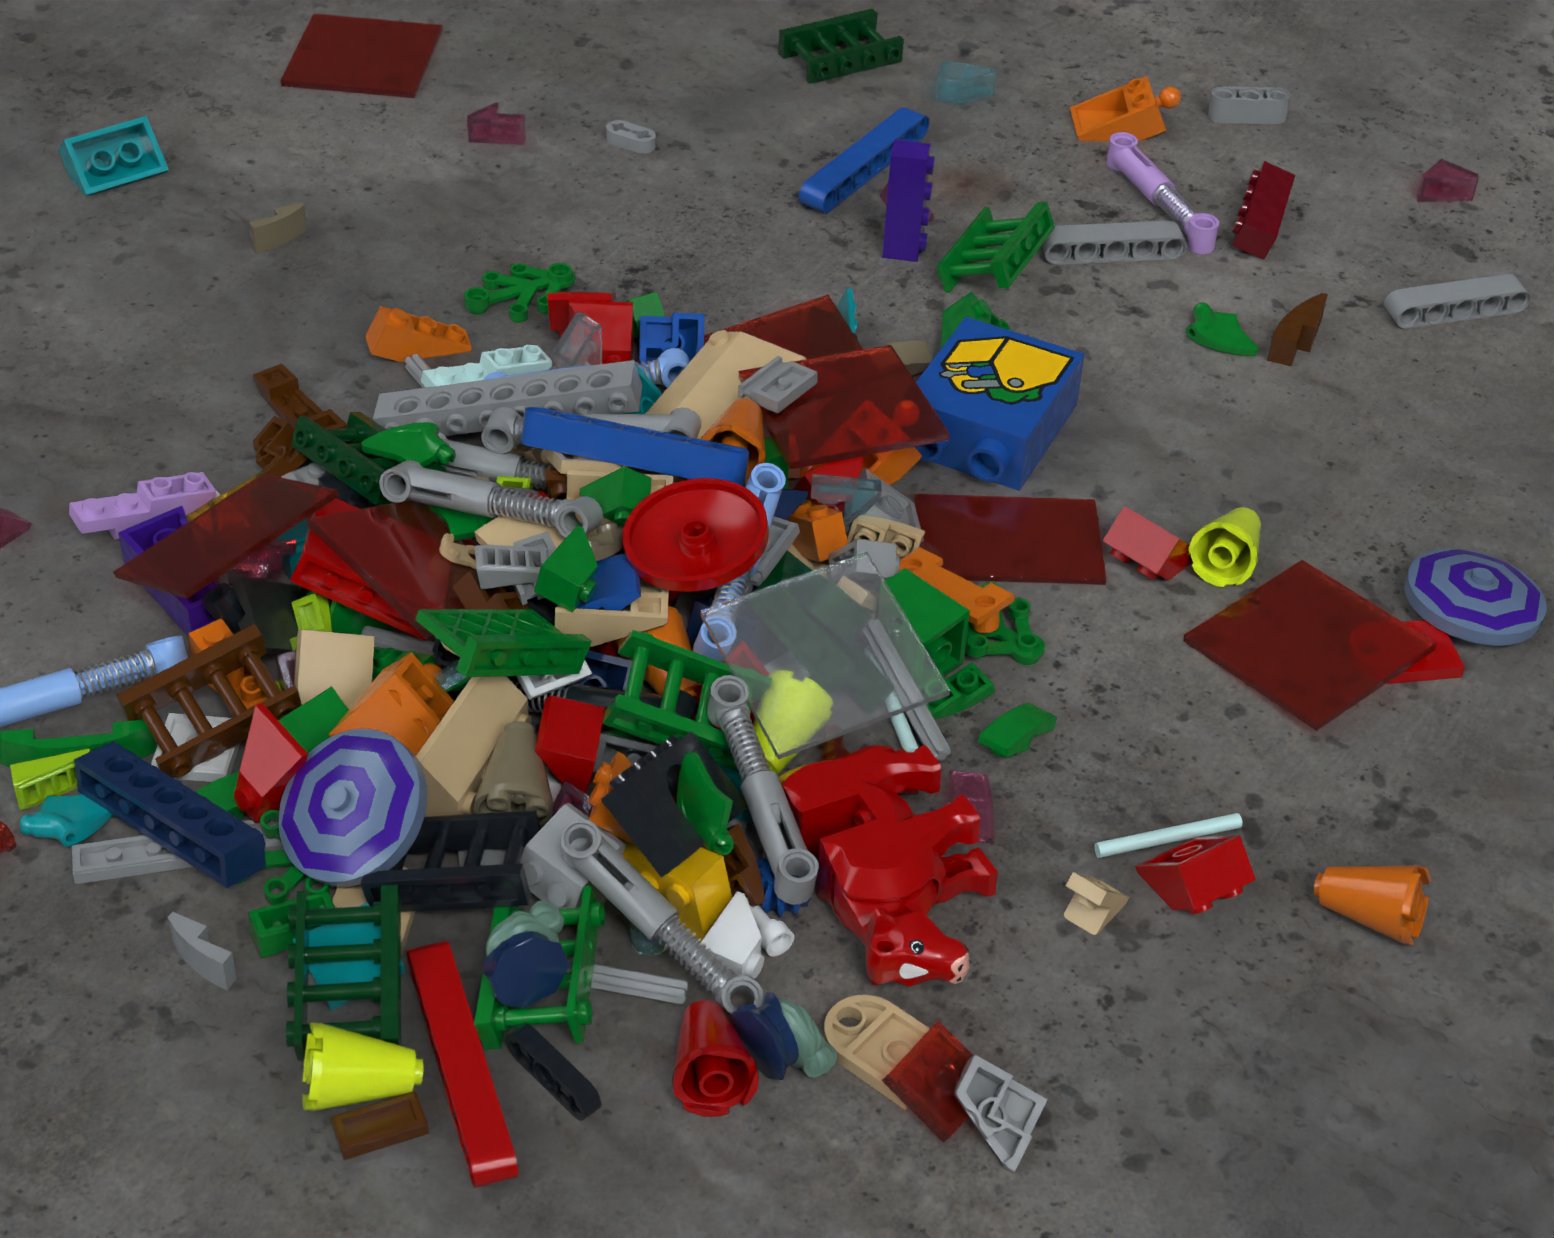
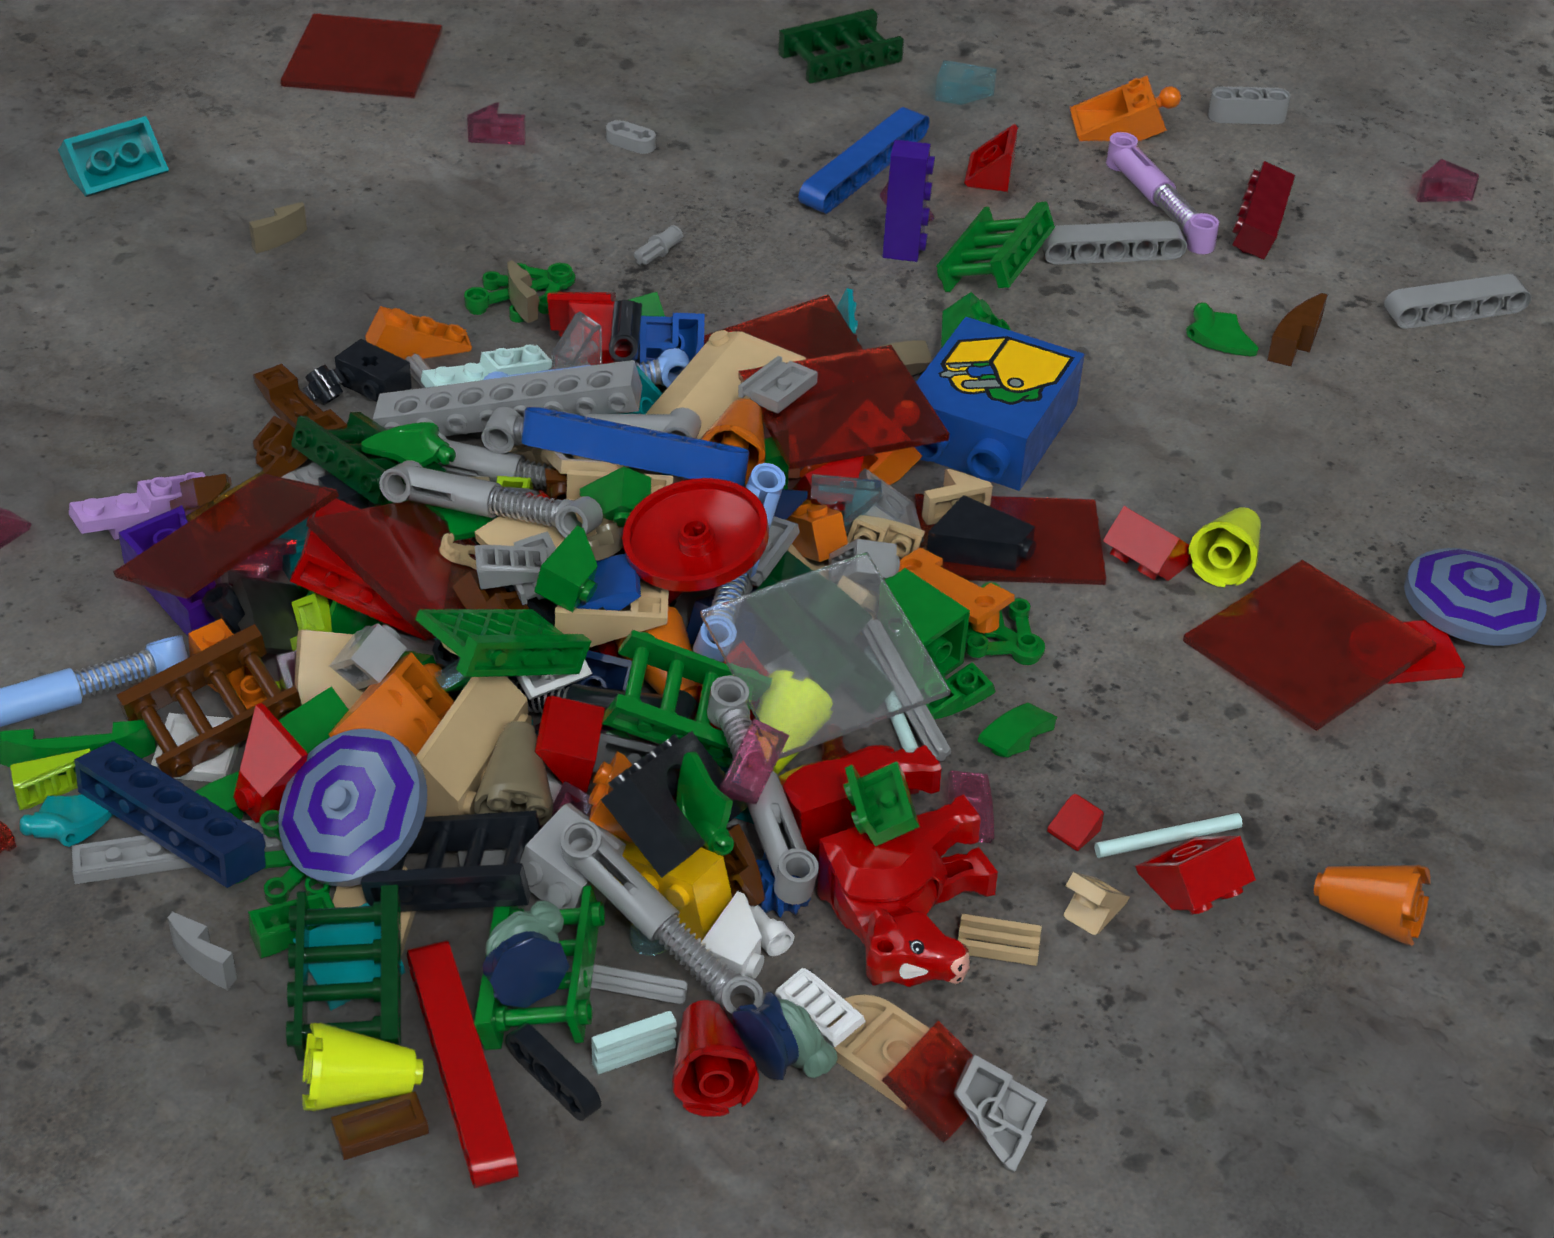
(201, 491): none -> reddish brown slope
(324, 384): none -> black gear
(369, 656): none -> light grey brick
(373, 370): none -> black brick
(523, 298): none -> dark tan slope
(625, 329): none -> black piece
(633, 1042): none -> light aqua tile
(658, 245): none -> light grey axle
(753, 762): none -> clear pink slope
(807, 988): none -> white slope
(881, 803): none -> green bracket
(956, 484): none -> tan slope
(981, 537): none -> black slope
(993, 162): none -> red slope
(999, 935): none -> tan tile
(1076, 822): none -> red slope

